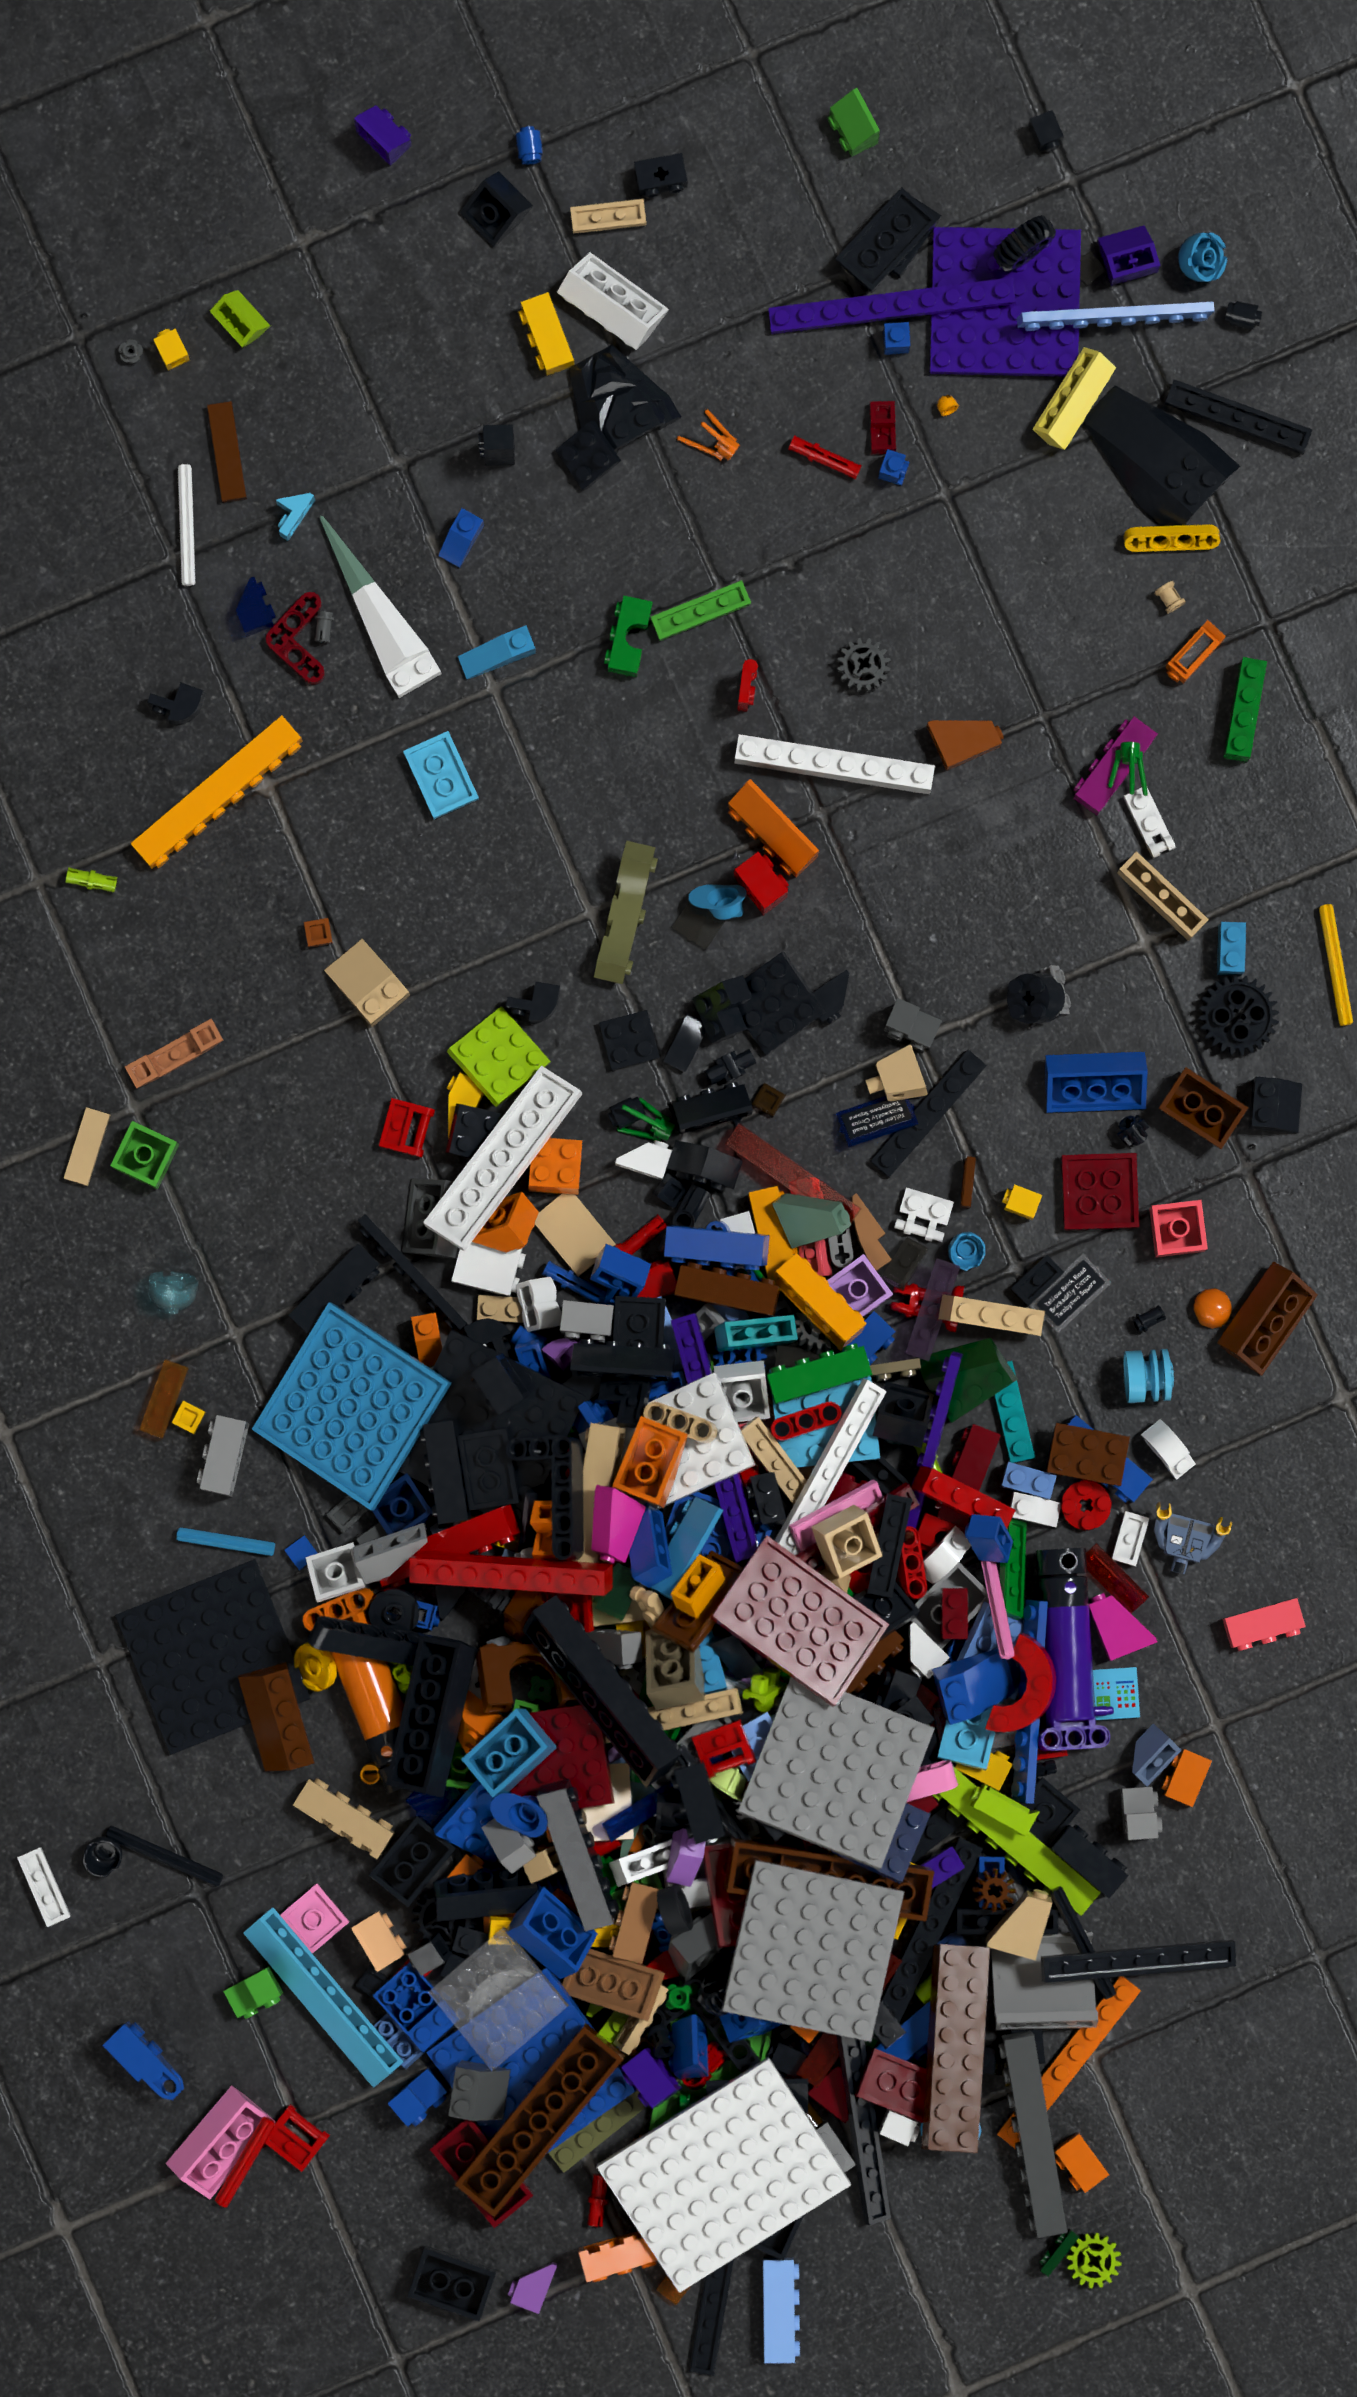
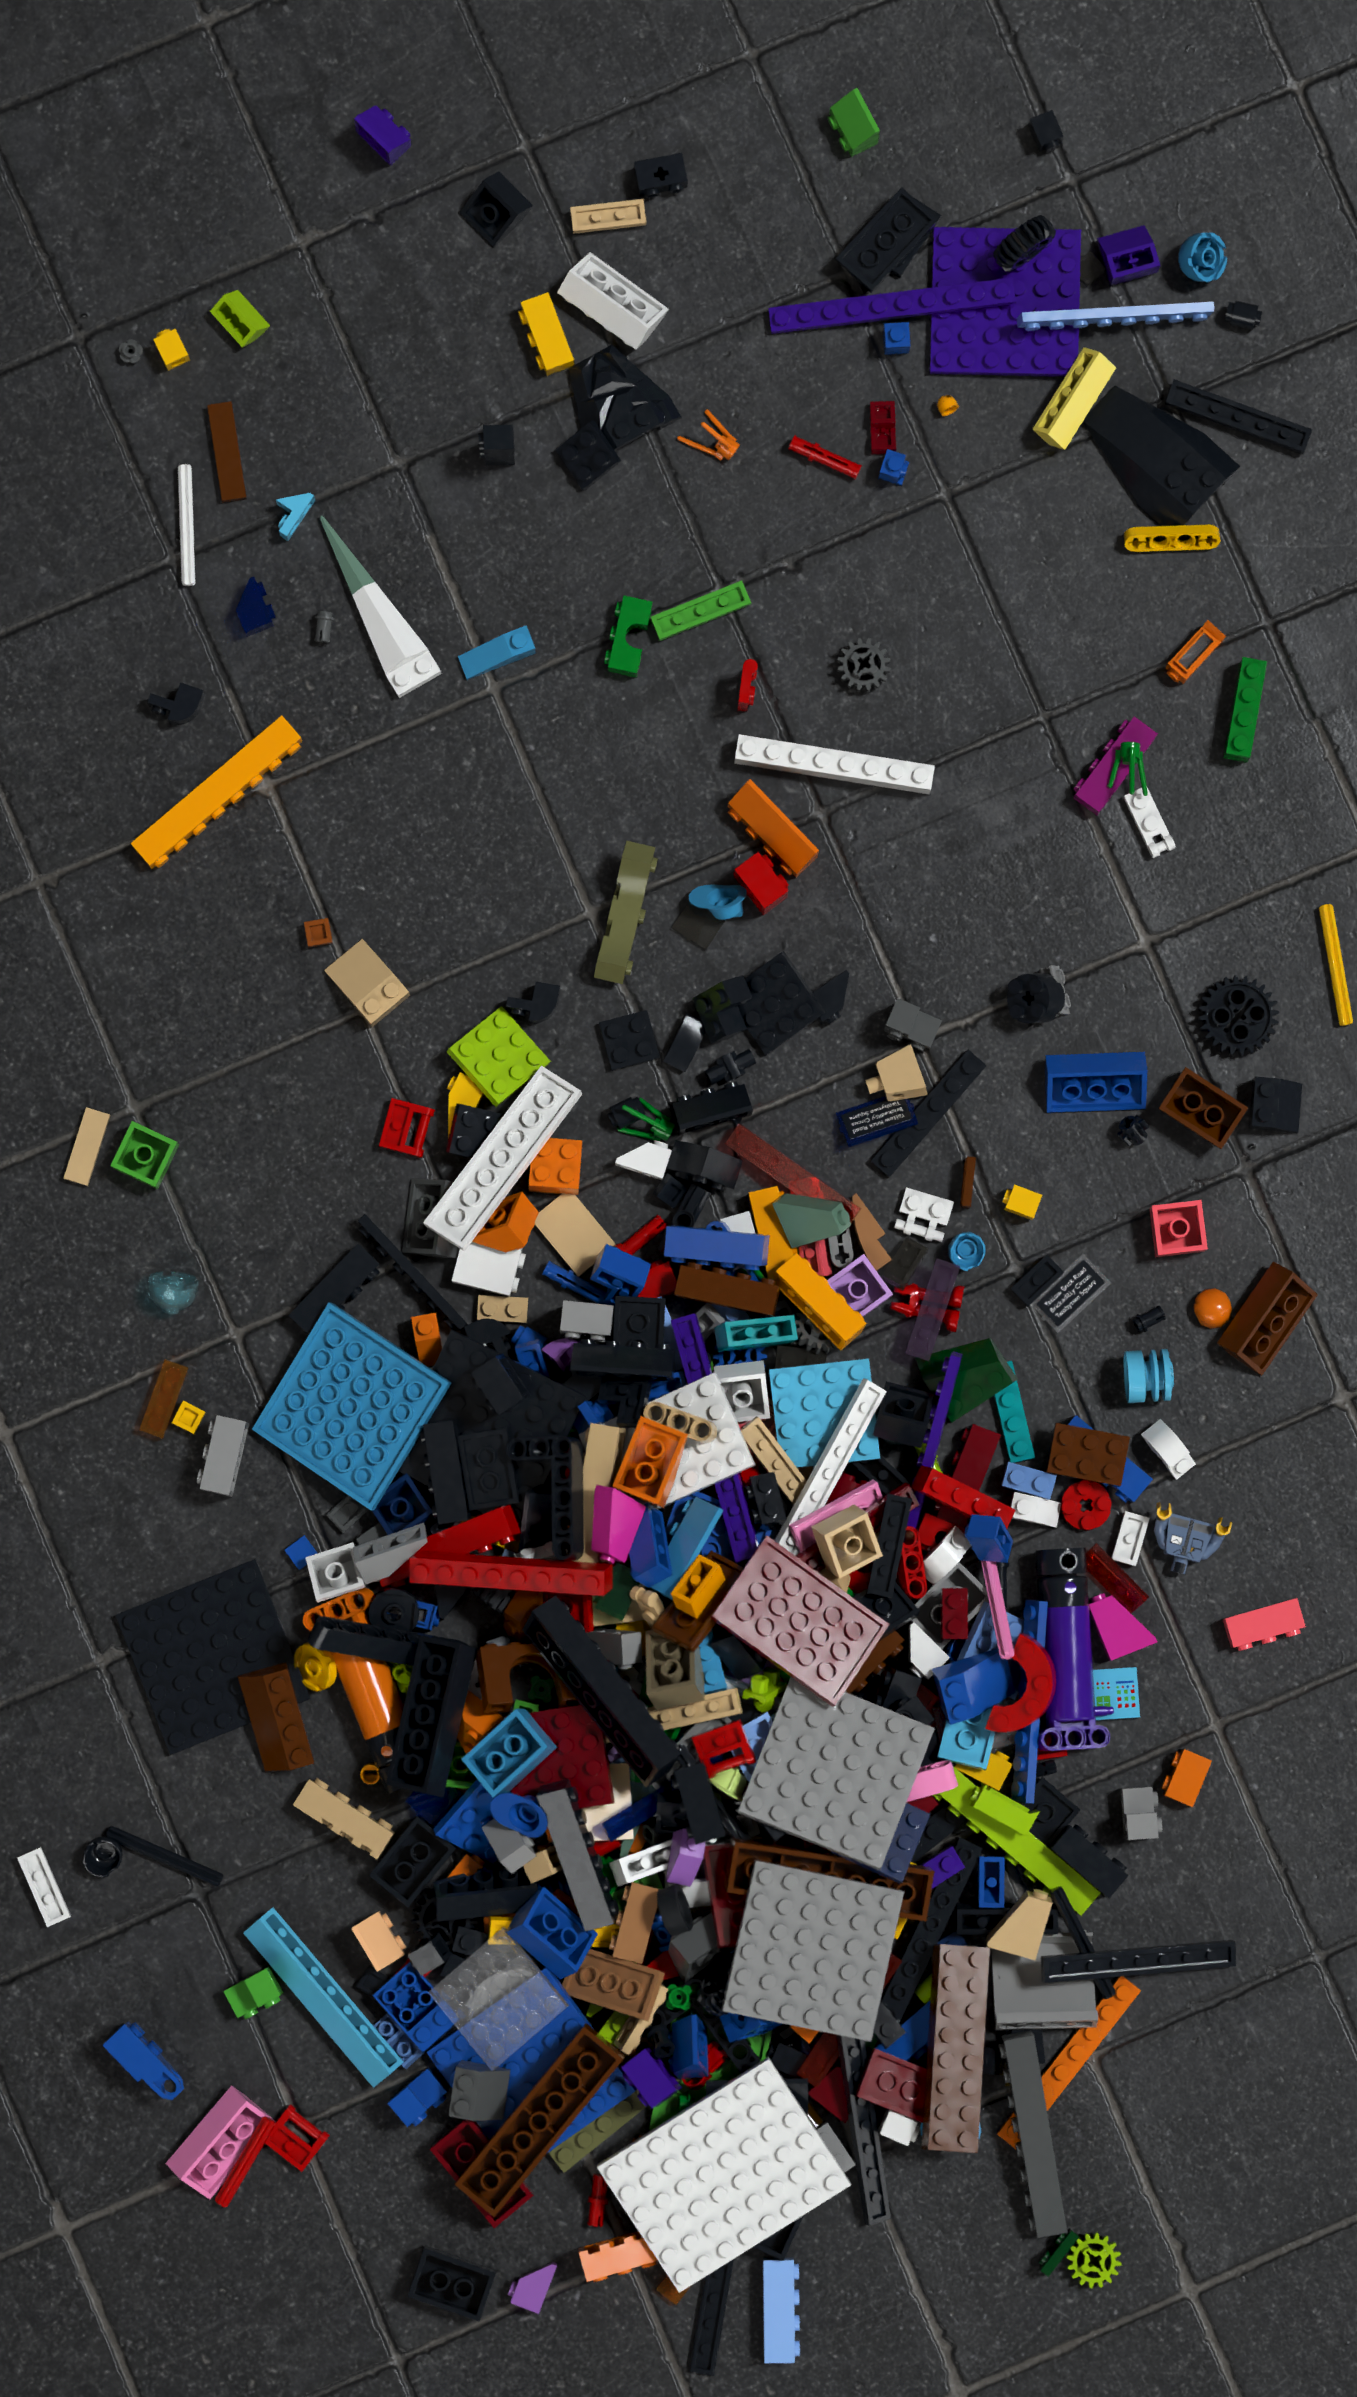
(91, 879): lime pin -> none
(174, 1054): nougat slope -> none
(225, 1541): dark azure axle -> none
(290, 644): dark red beam -> none
(314, 1918): bright pink plate -> none
(441, 775): medium azure plate -> none
(461, 537): blue slope -> none
(529, 145): blue brick -> none
(539, 1304): white brick -> none
(542, 1523): orange brick -> none
(768, 1099): dark brown tile -> none
(815, 1412): red beam -> none
(819, 1374): green brick -> none
(874, 1336): blue brick -> none
(905, 1368): dark tan plate -> none
(963, 740): dark orange slope -> none
(991, 1315): tan brick -> none
(992, 1898): reddish brown gear -> none
(1013, 1573): green tile -> none
(1080, 2162): orange brick -> none
(1100, 1191): dark red plate -> none
(1153, 1754): sand blue slope -> none
(1162, 896): tan brick -> none
(1170, 597): tan bush -> none
(1231, 948): dark azure brick -> none

